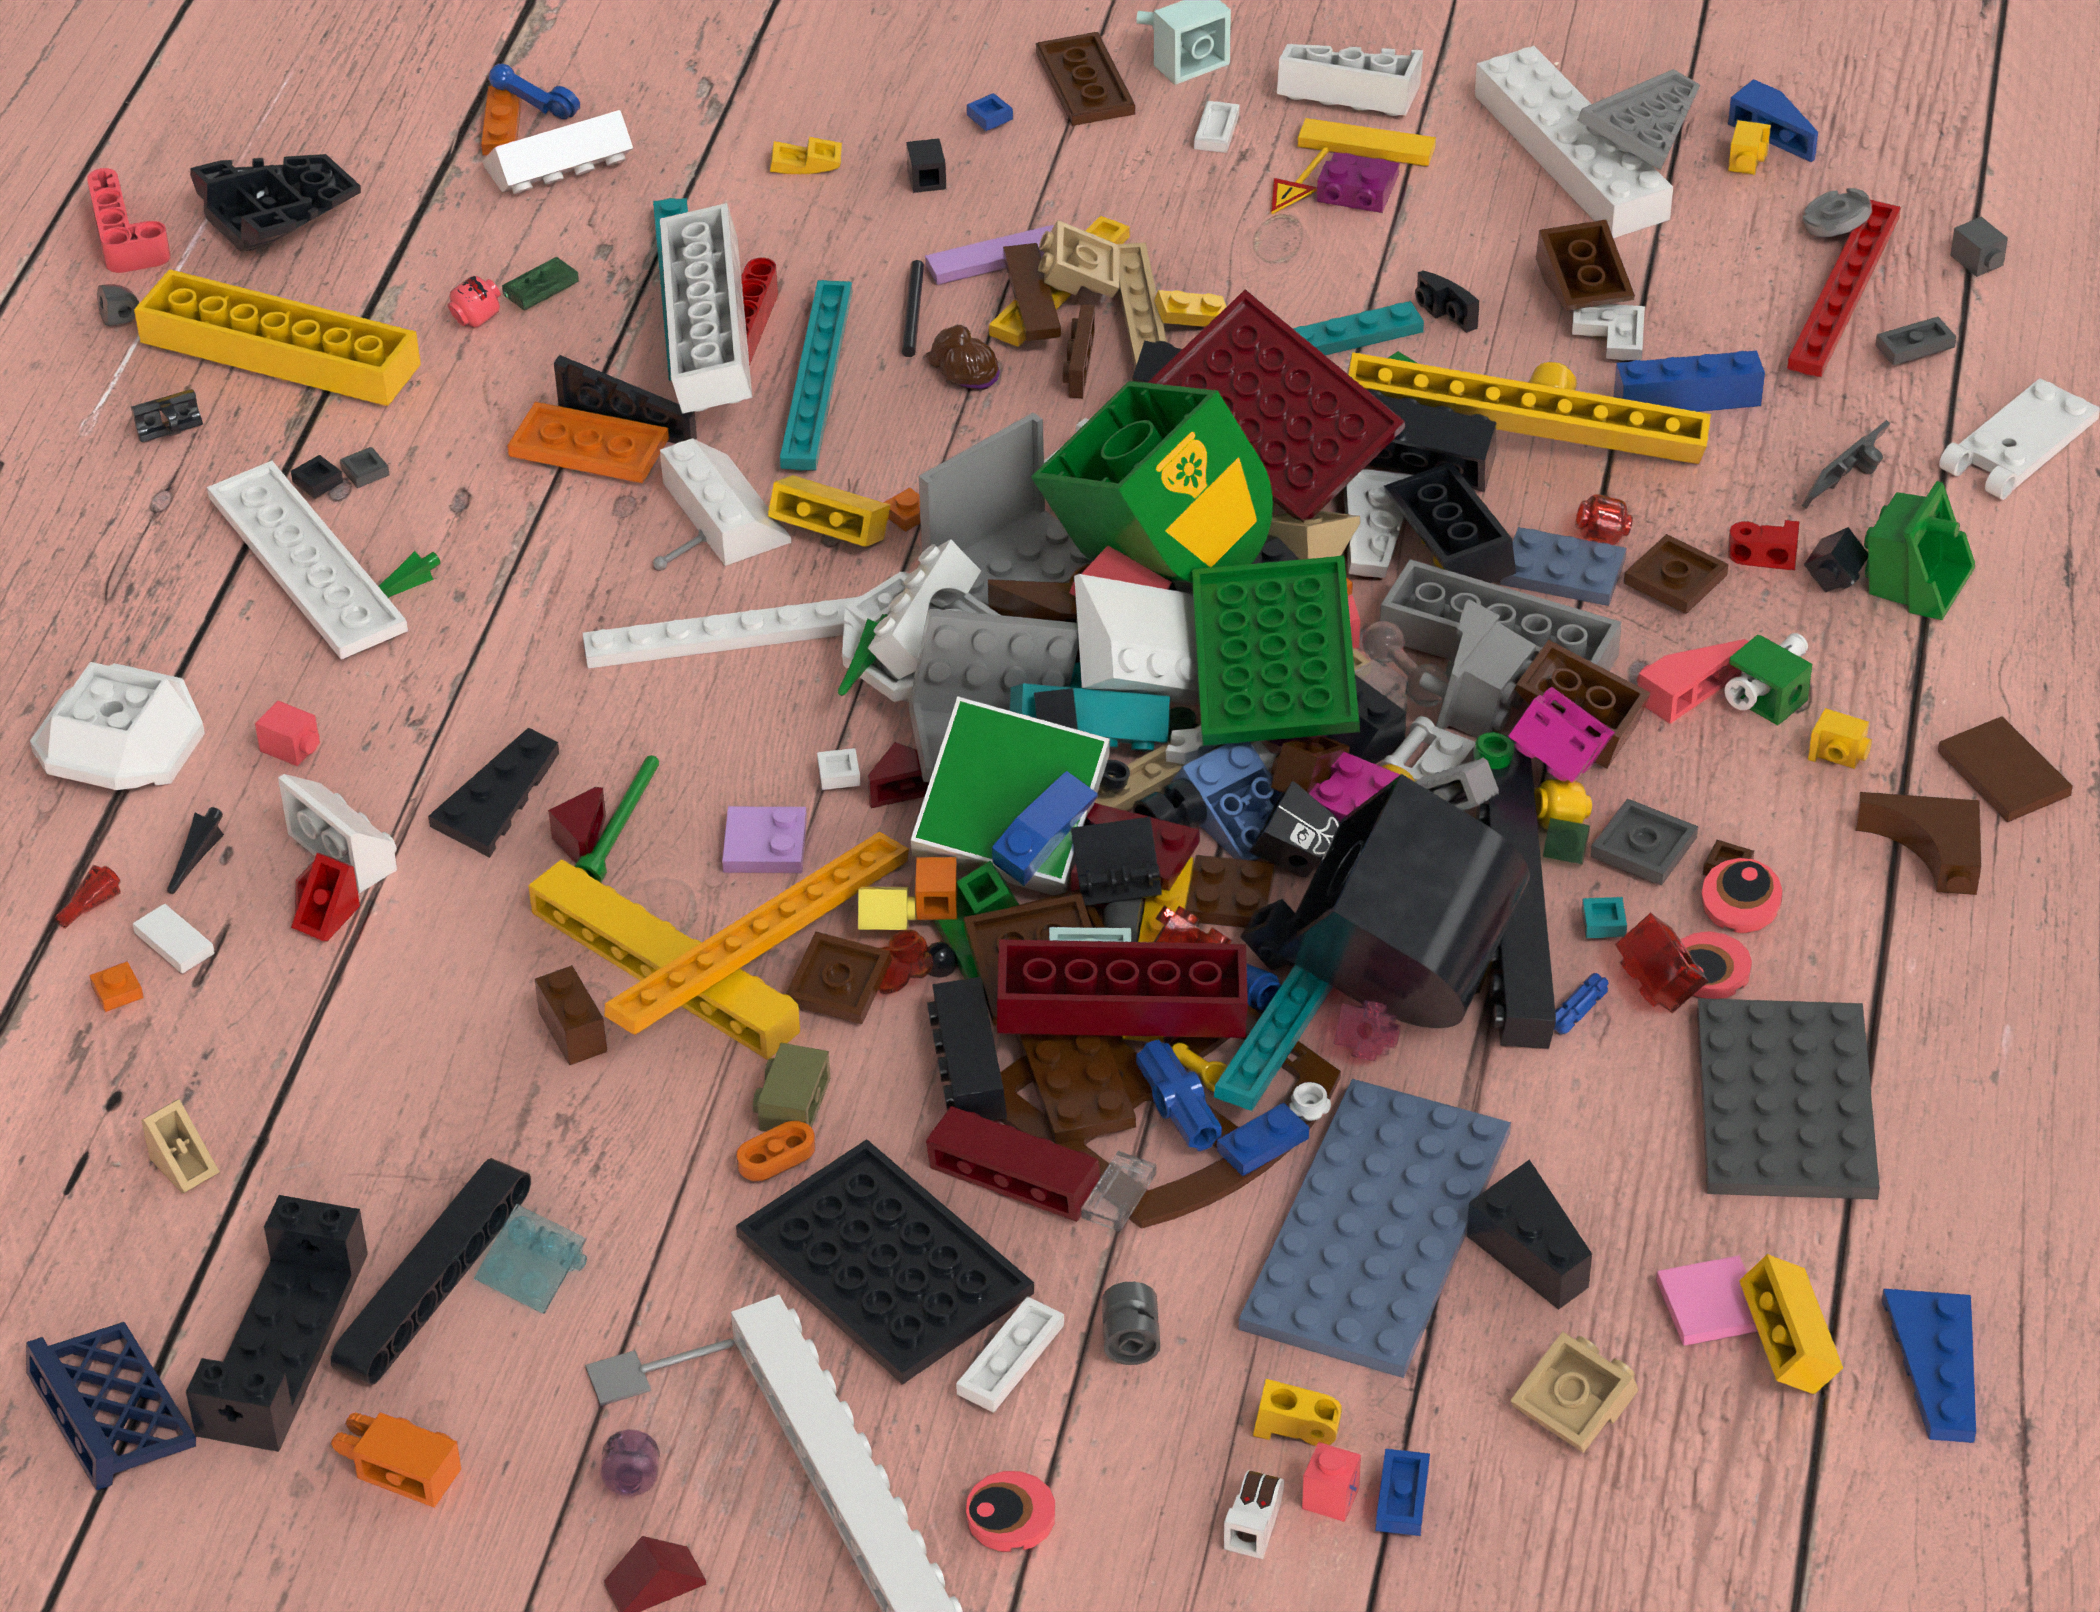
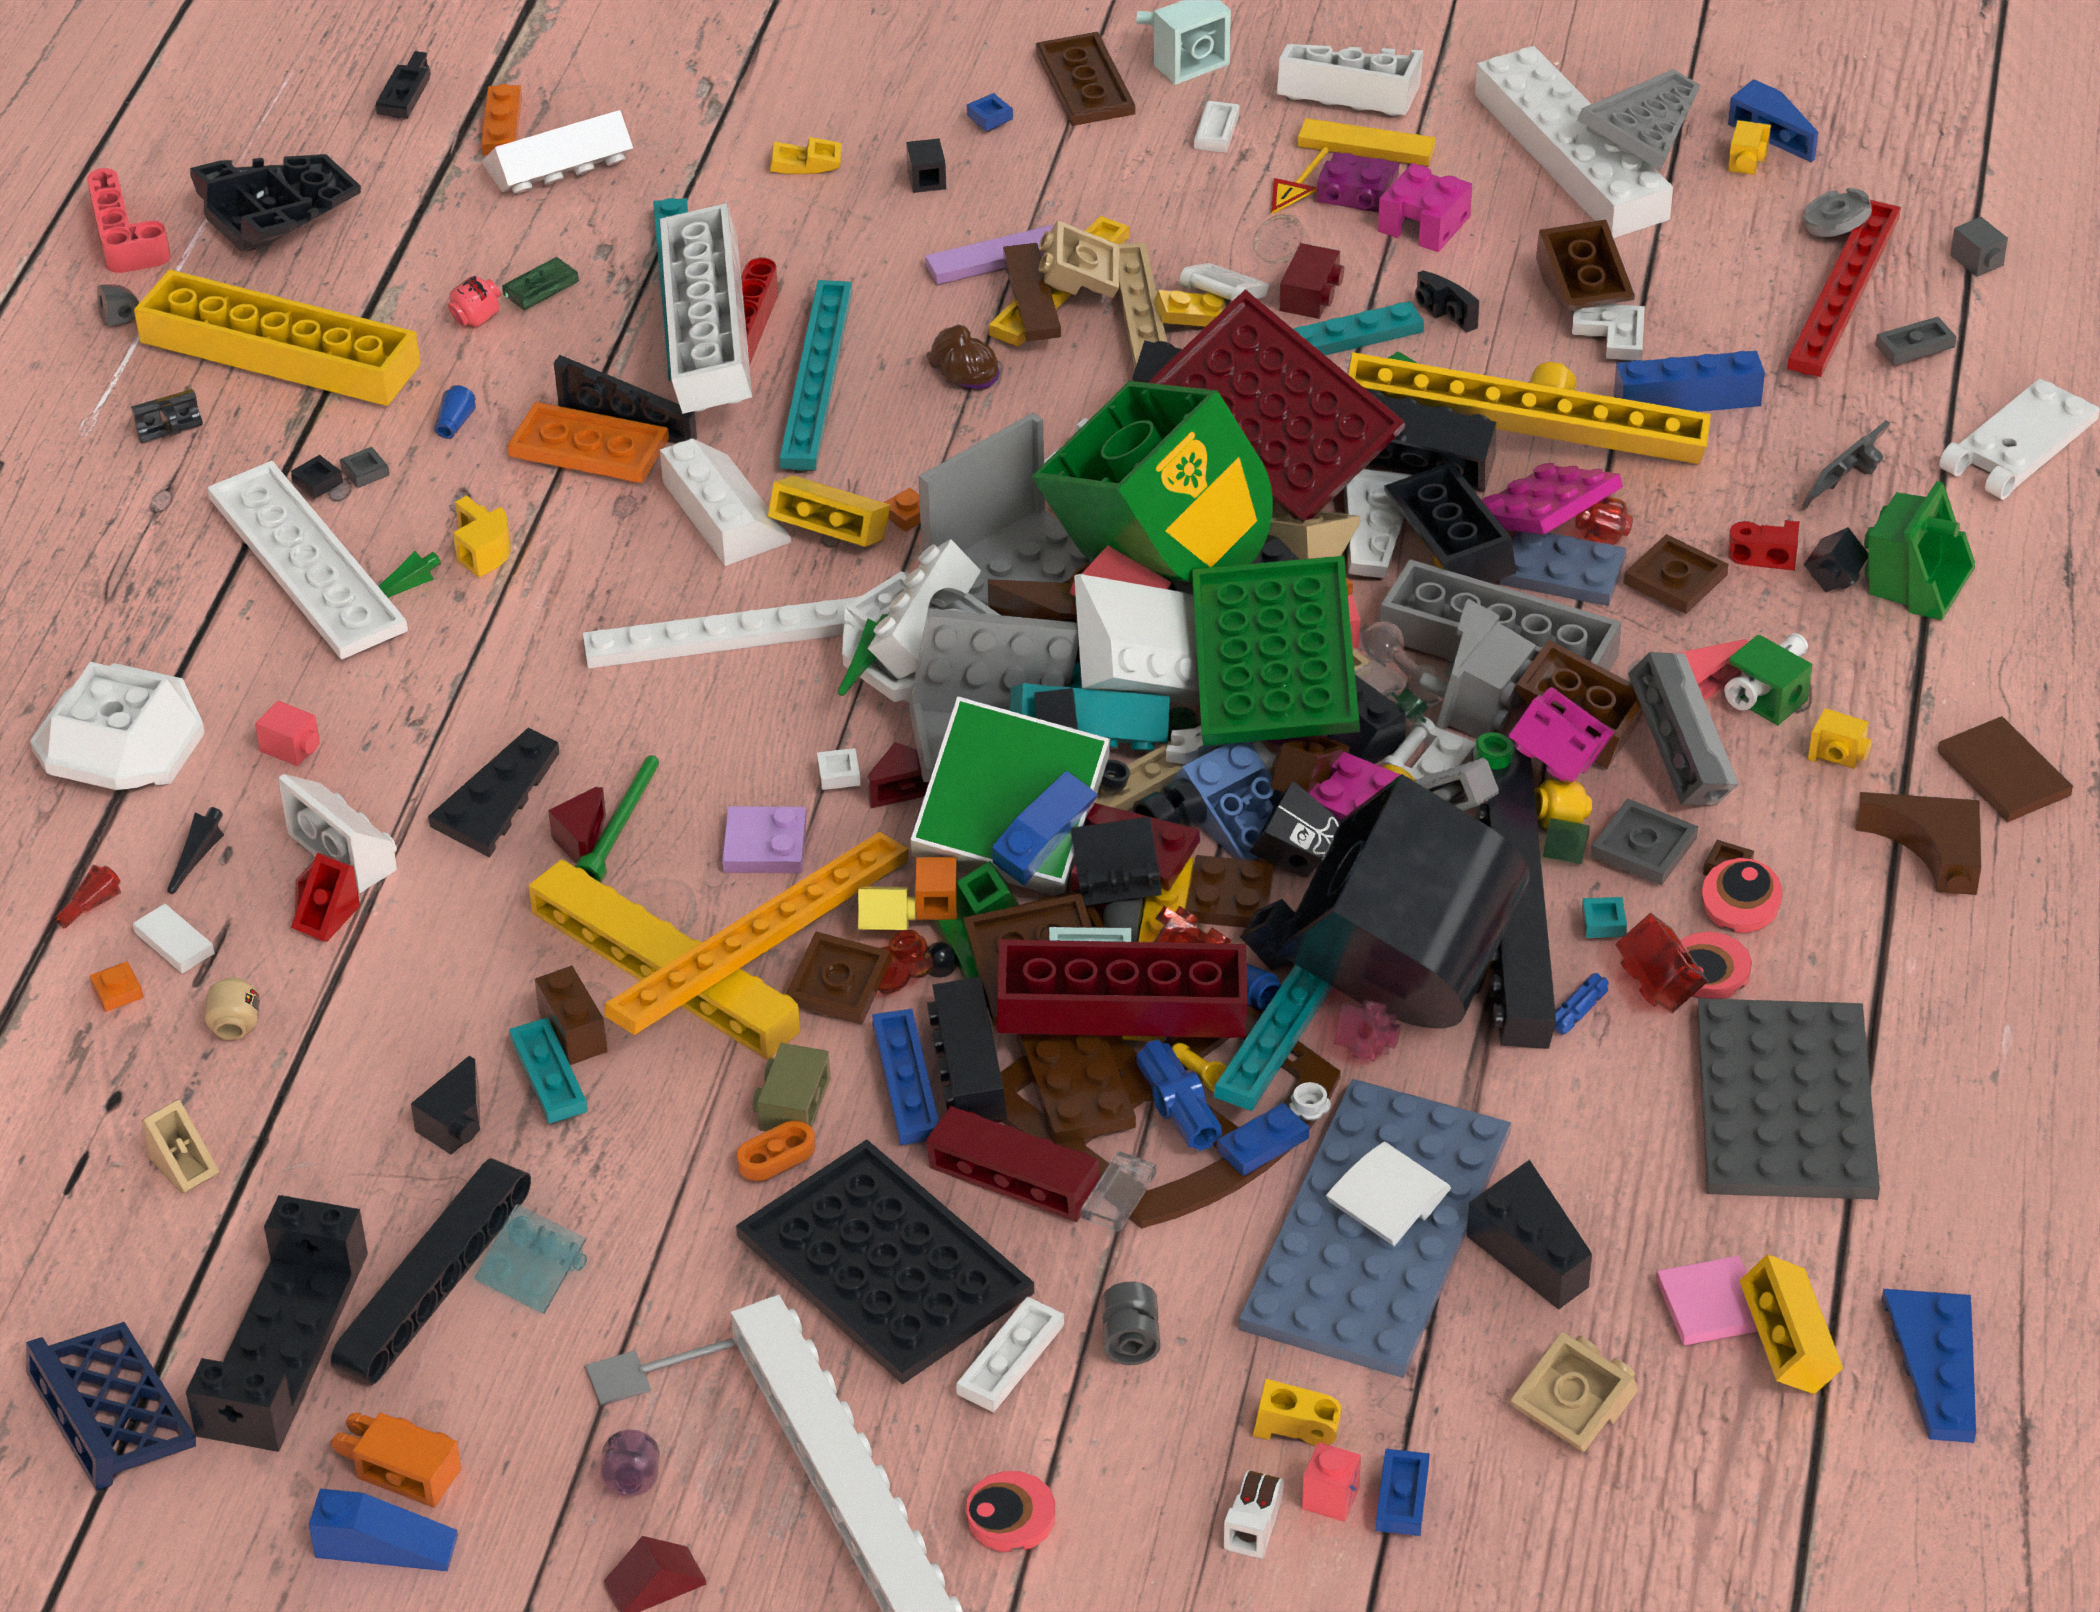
(232, 1008): none -> tan head
(377, 1532): none -> blue slope
(404, 87): none -> black hinge
(450, 1108): none -> black slope
(454, 410): none -> blue cone
(481, 537): none -> yellow brick
(548, 1070): none -> teal plate
(558, 101): blue piece -> none
(660, 562): light grey hinge -> none
(905, 1075): none -> blue plate
(912, 308): black bar -> none
(1079, 351): reddish brown plate -> none
(1221, 281): none -> white plate
(1311, 281): none -> dark red brick
(1388, 1192): none -> white slope
(1411, 704): none -> clear green plate
(1434, 201): none -> dark pink piece
(1550, 497): none -> dark pink plate
(1683, 729): none -> dark grey piece

